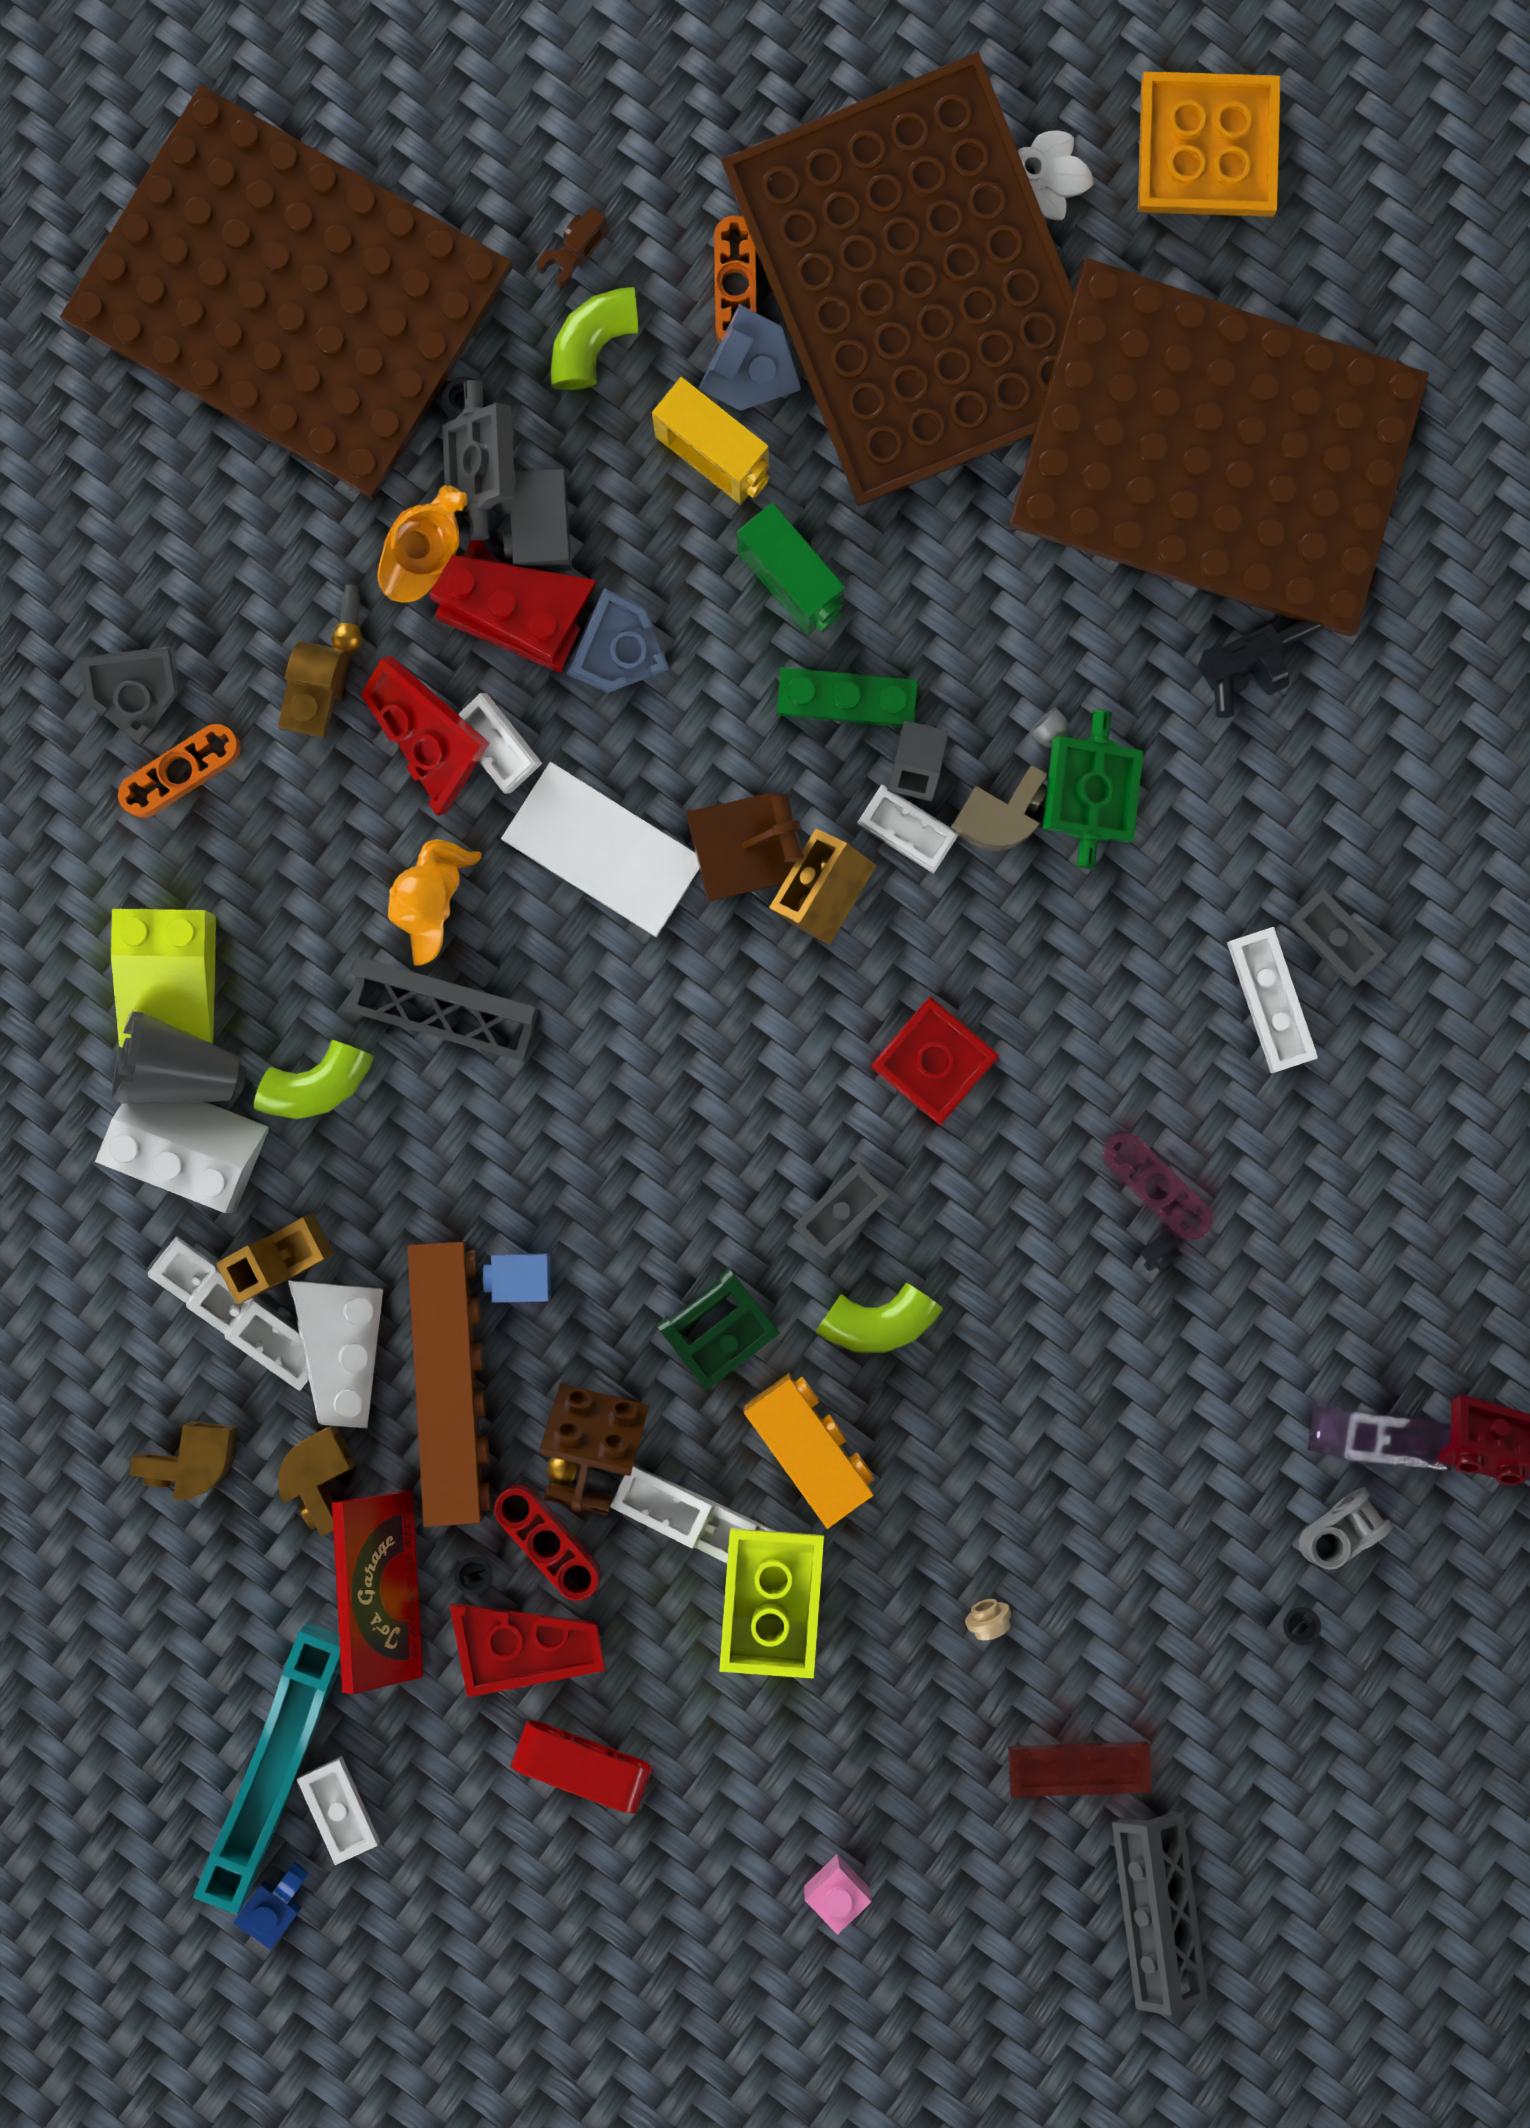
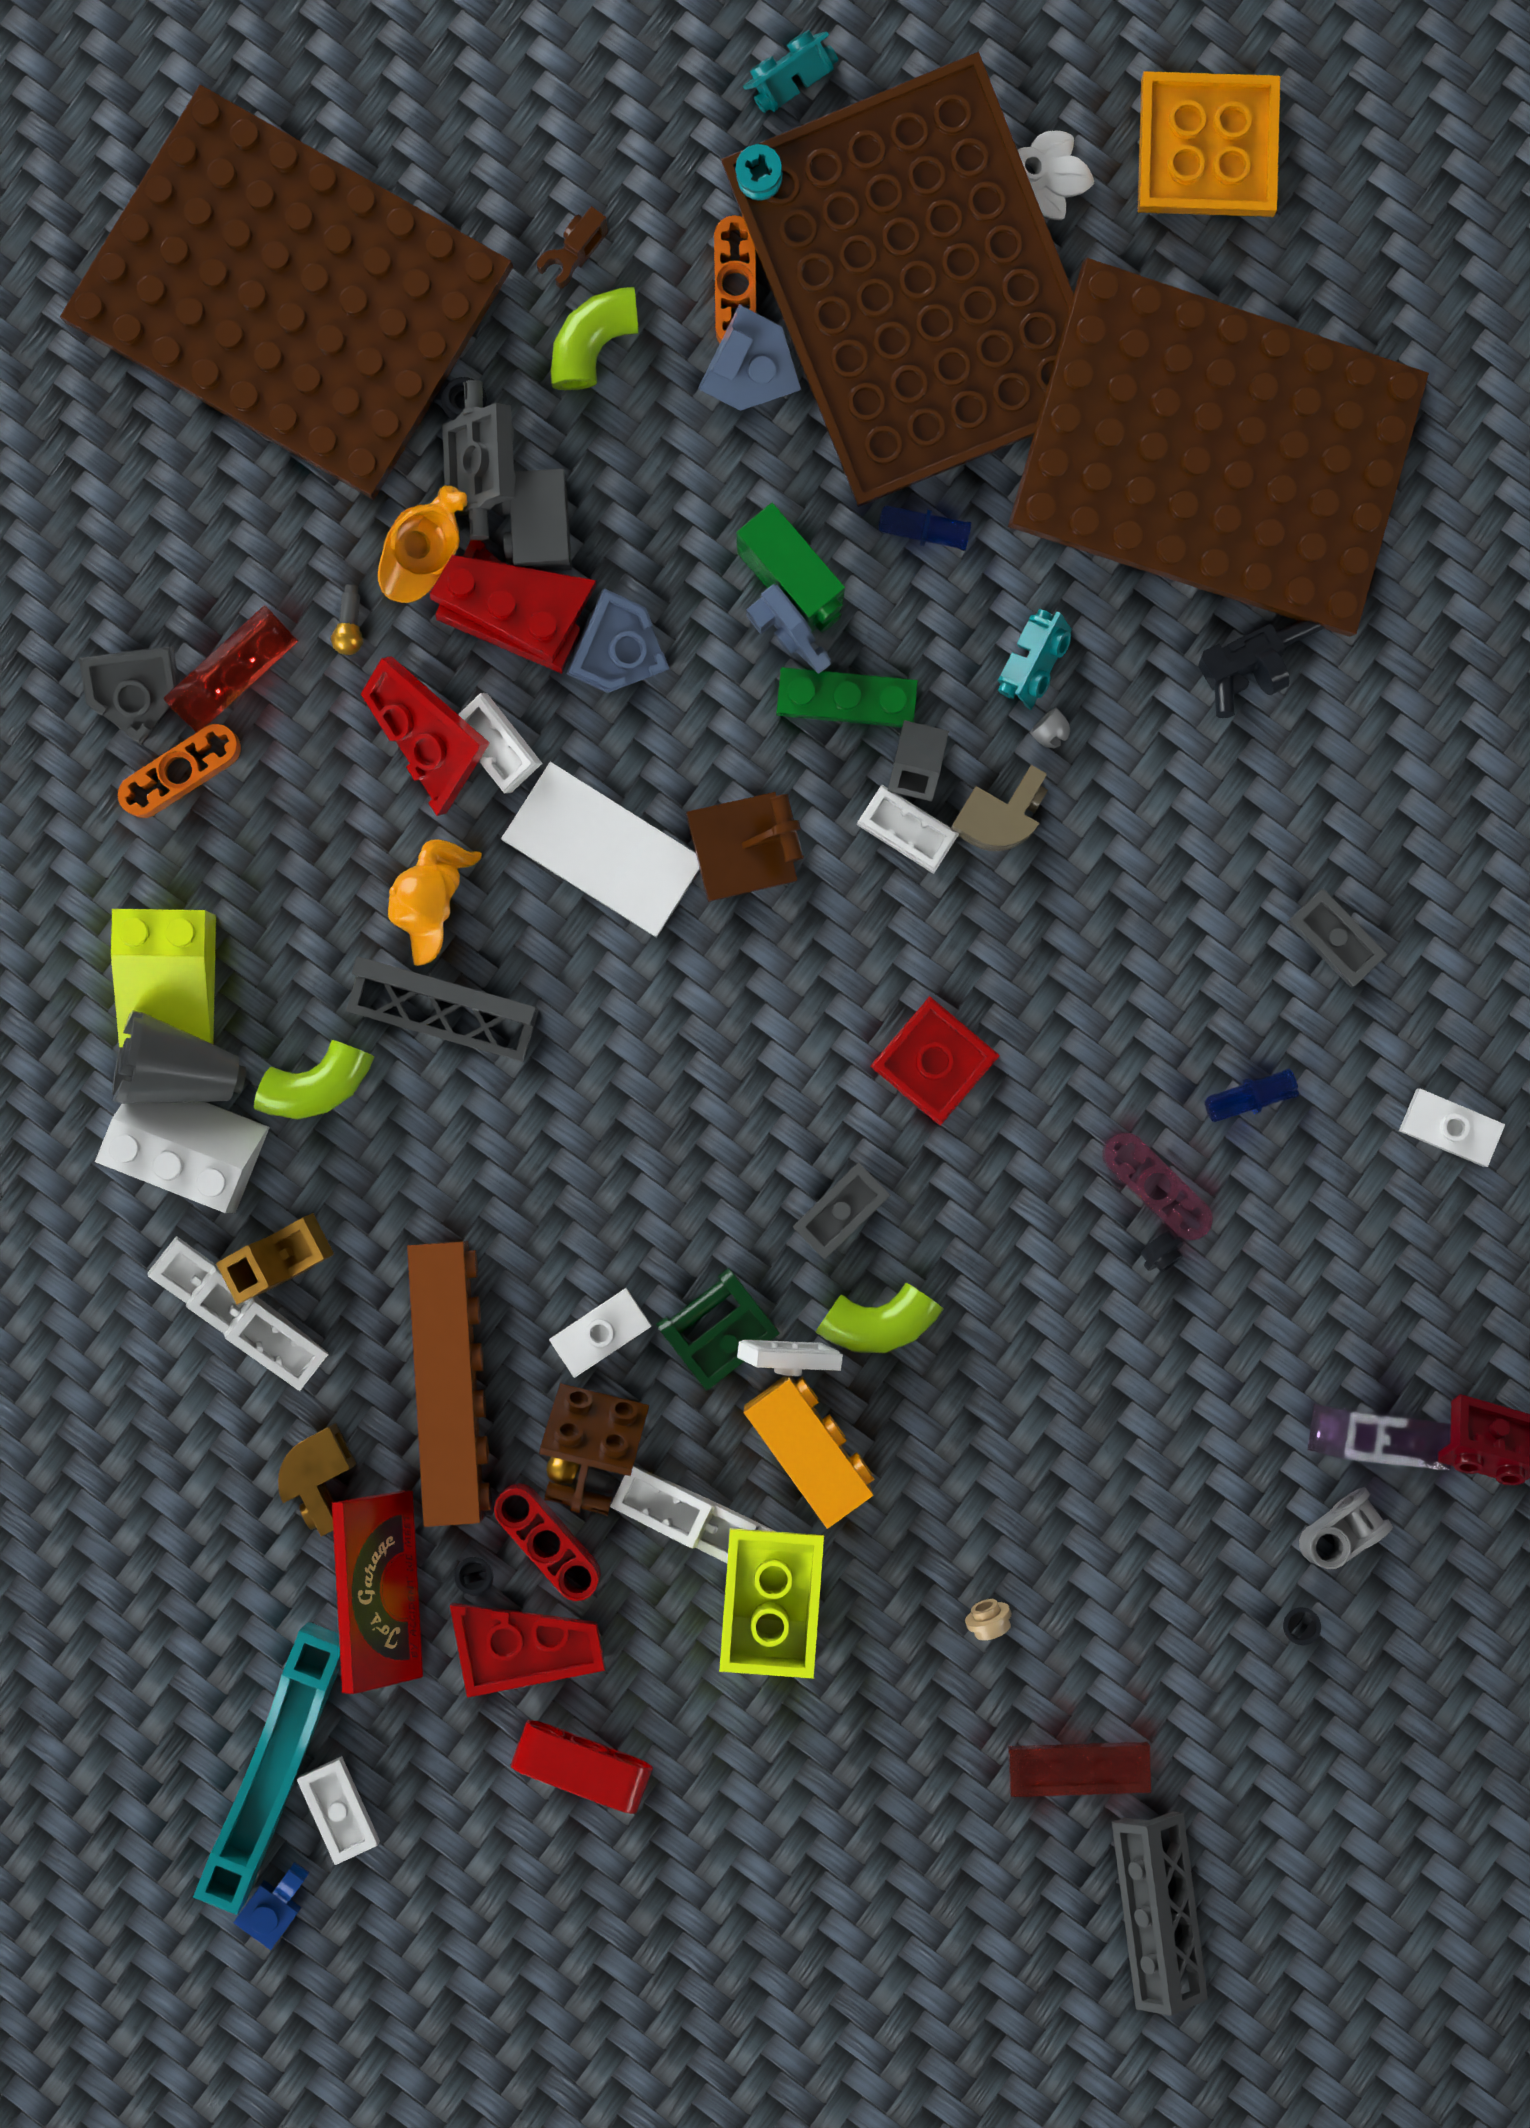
(202, 1462): pearl gold brick -> none
(230, 669): none -> clear red plate
(314, 681): pearl gold brick -> none
(340, 1347): white wing -> none
(518, 1277): medium blue brick -> none
(600, 1332): none -> white plate
(712, 441): yellow window -> none
(757, 182): none -> teal wheel
(789, 1357): none -> white plate
(792, 629): none -> sand blue plate
(805, 58): none -> teal hinge
(823, 886): pearl gold brick -> none
(837, 1894): bright pink brick -> none
(924, 527): none -> clear blue axle
(1046, 639): none -> teal hinge
(1093, 789): green plate -> none
(1252, 1096): none -> clear blue axle
(1272, 1000): white plate -> none
(1452, 1127): none -> white plate

